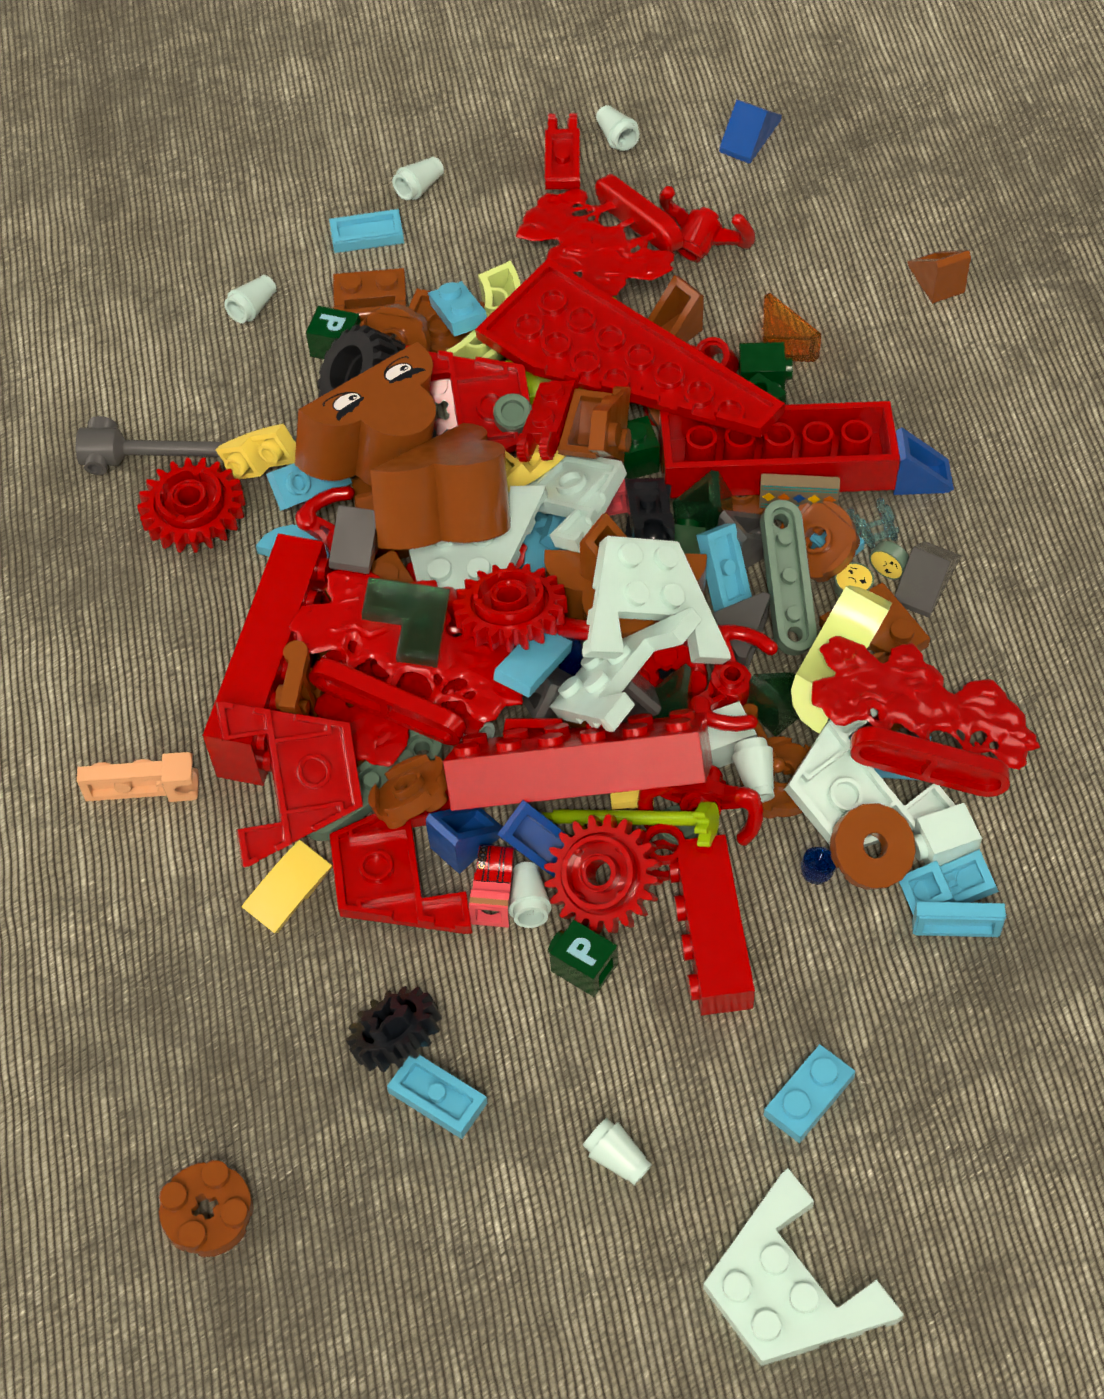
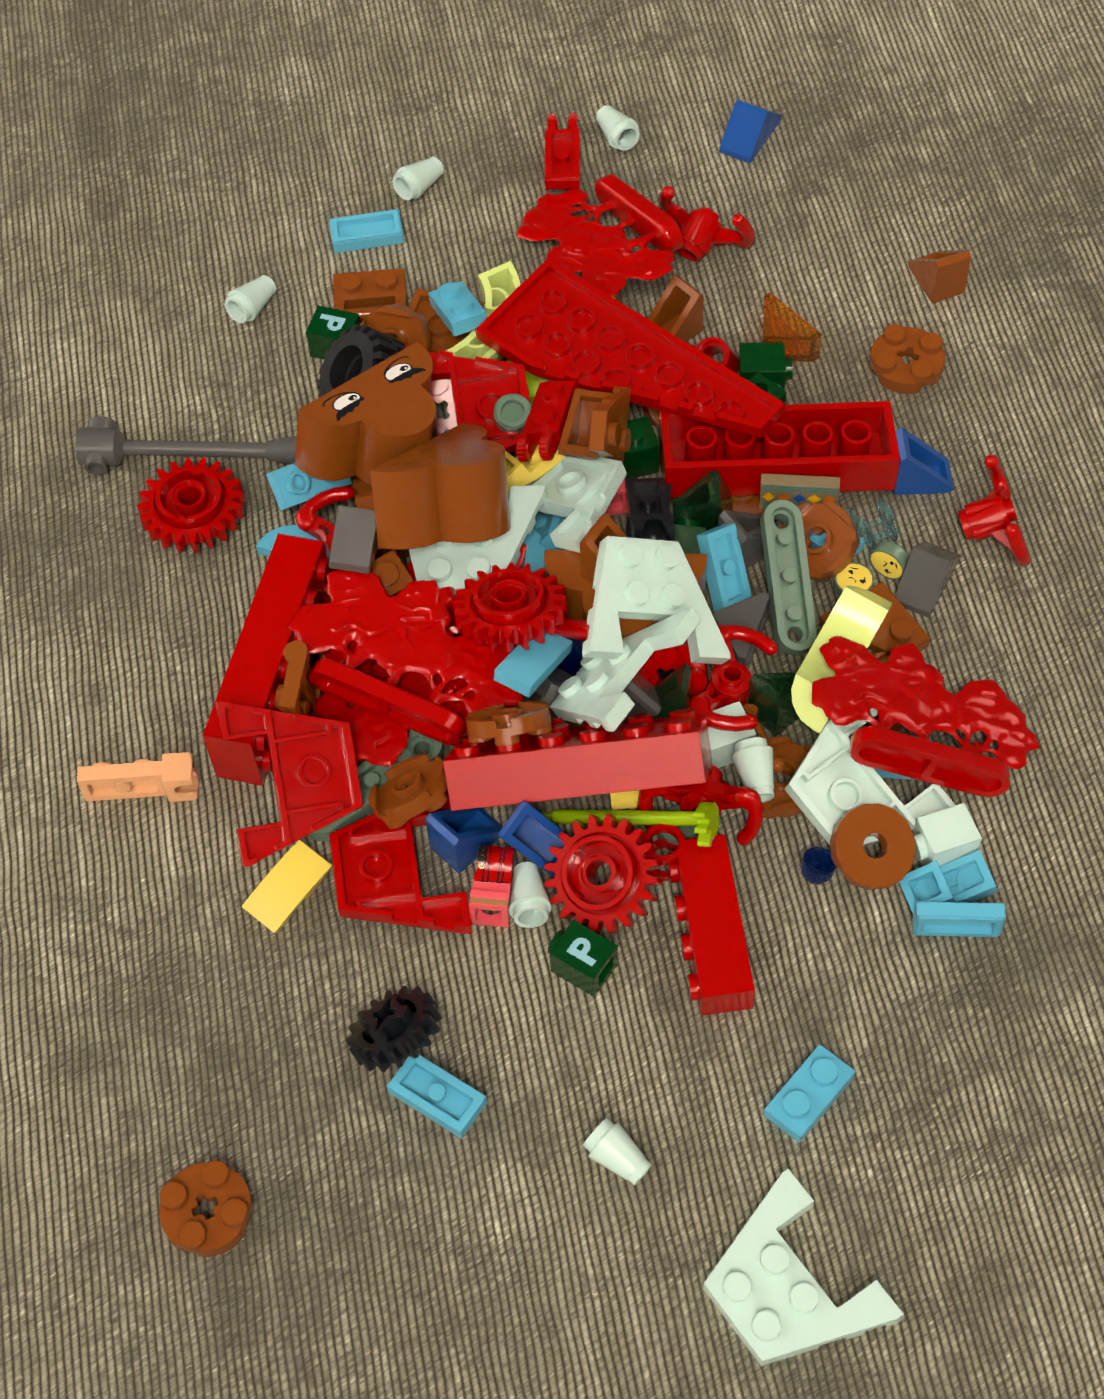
(257, 451): light yellow slope -> none
(418, 610): clear green tile -> none
(508, 723): none -> dark orange plate
(911, 342): none -> dark orange plate
(994, 515): none -> red piece

